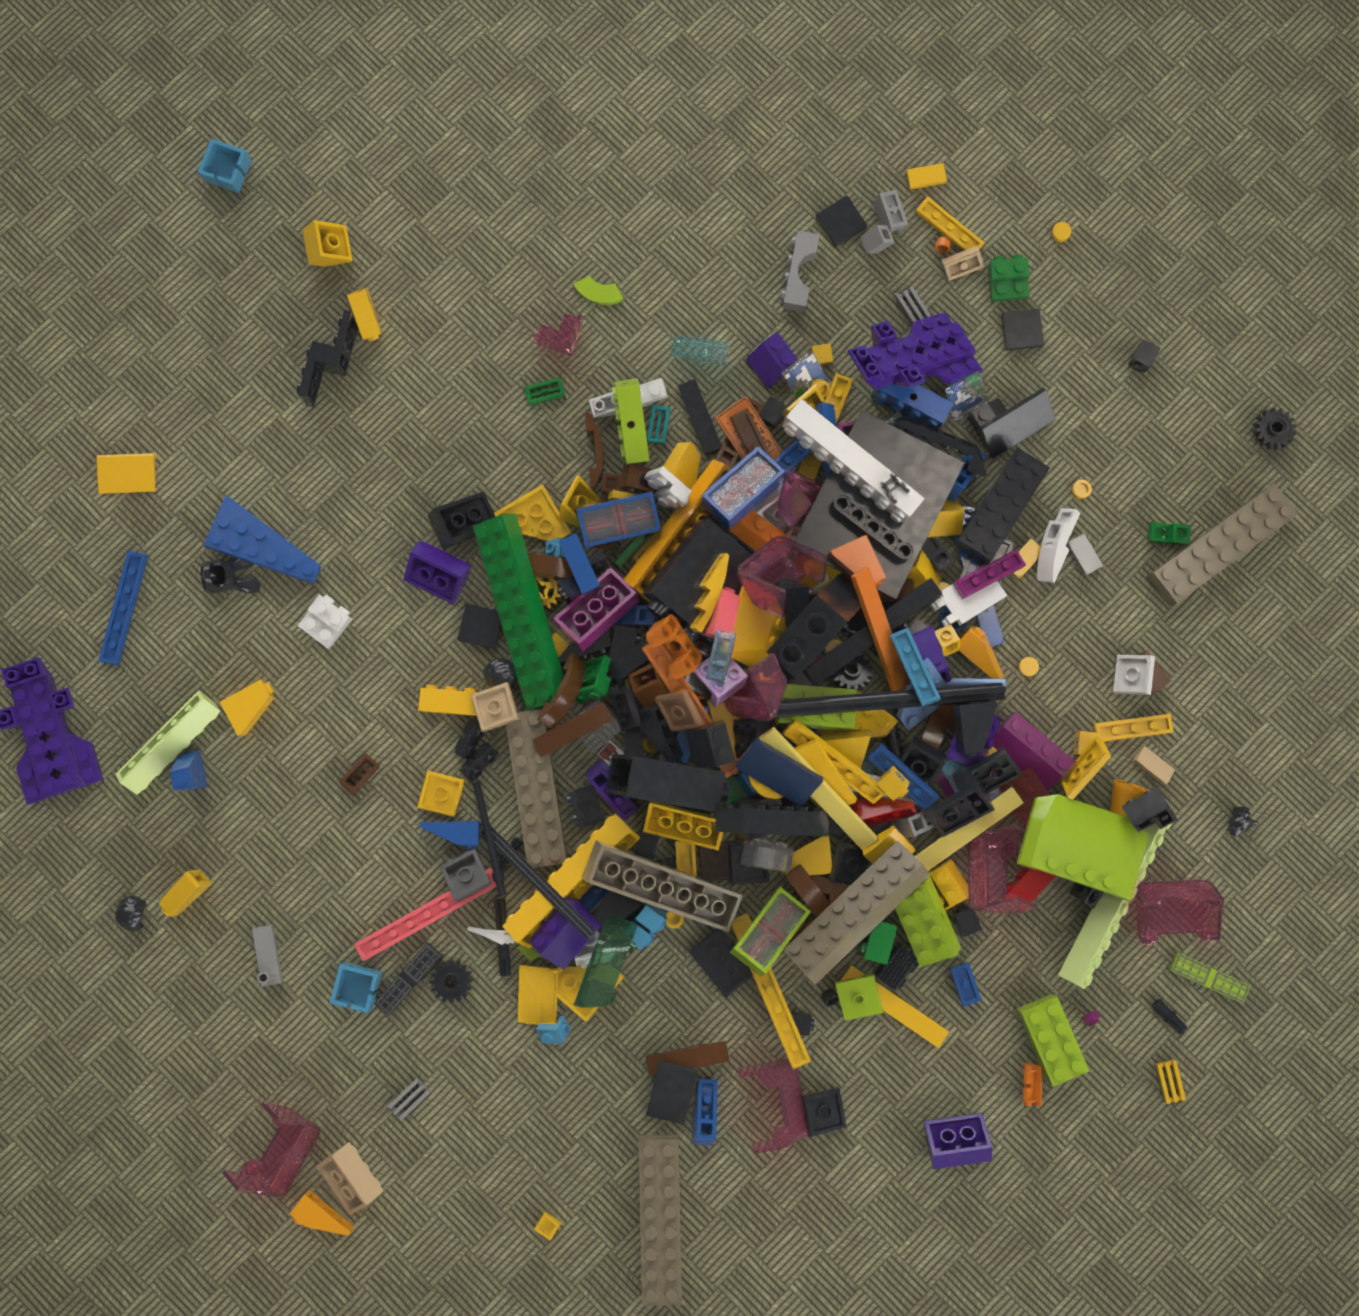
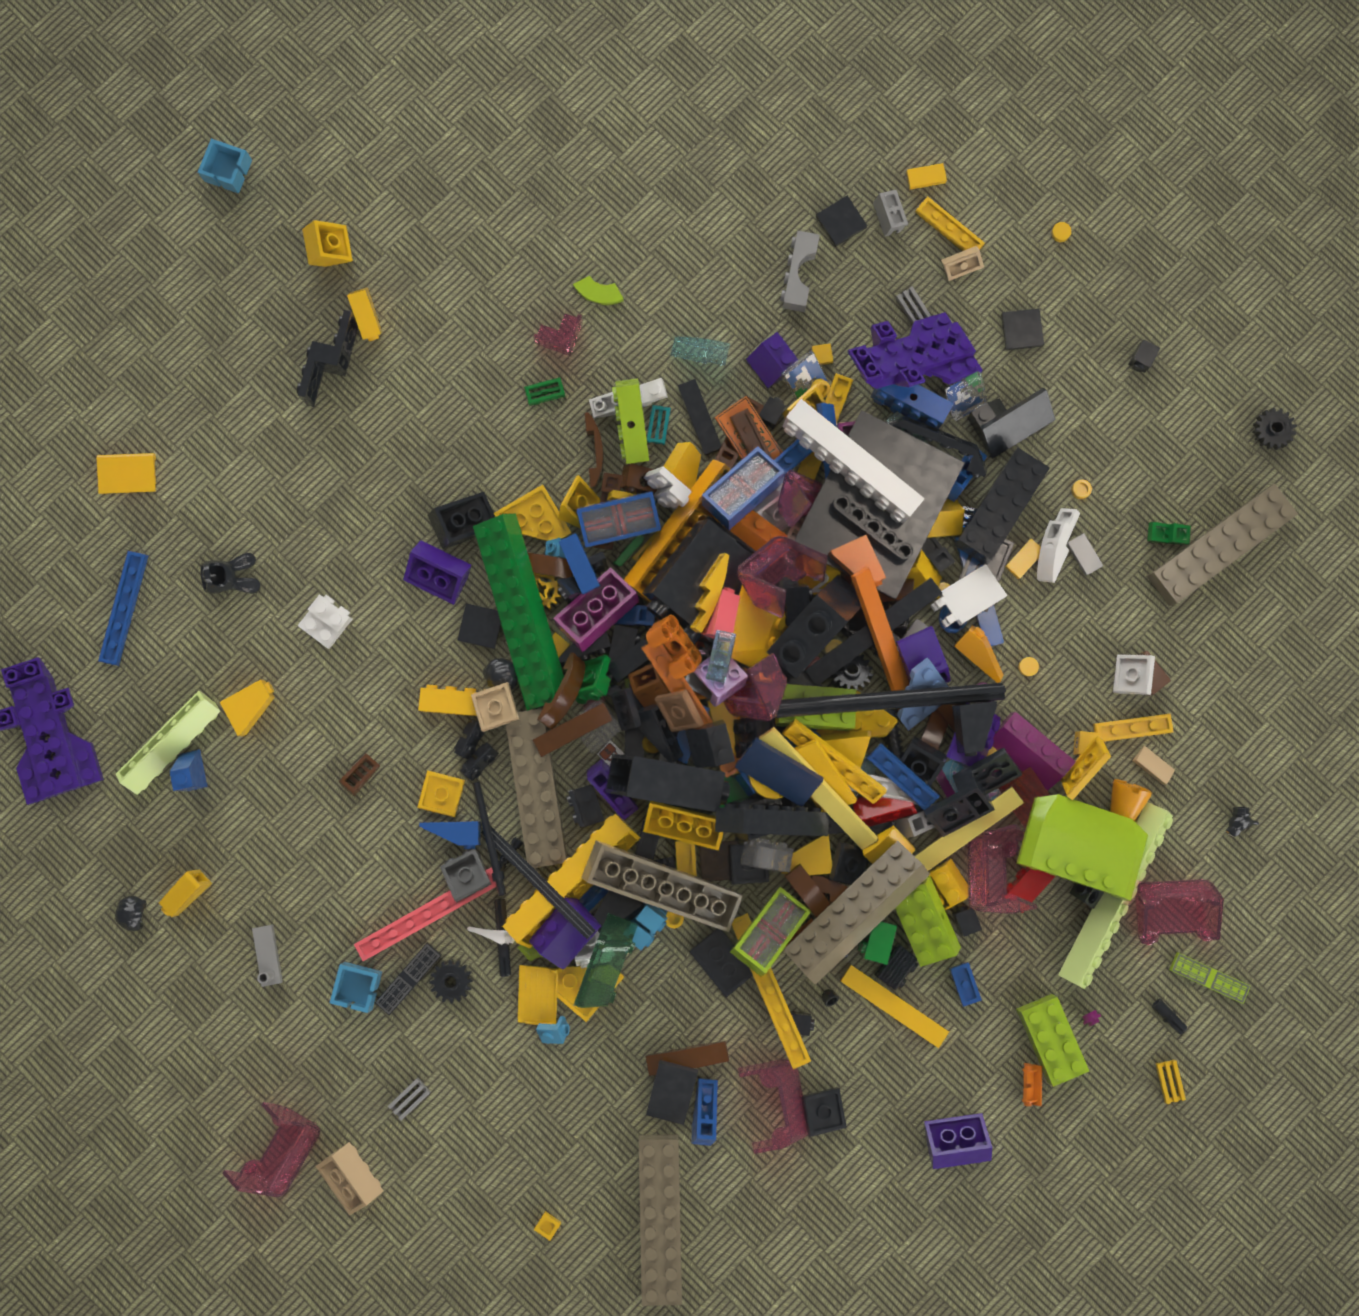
(250, 540): blue wing -> none
(316, 1214): light orange slope -> none
(859, 997): lime plate -> none
(877, 239): light grey brick -> none
(893, 783): yellow brick -> none
(898, 484): piece -> none
(915, 667): dark azure tile -> none
(942, 245): orange hinge -> none
(948, 640): yellow brick -> none
(970, 681): light blue bar -> none
(989, 574): magenta tile -> none
(1008, 278): green plate -> none
(1148, 810): black brick -> none

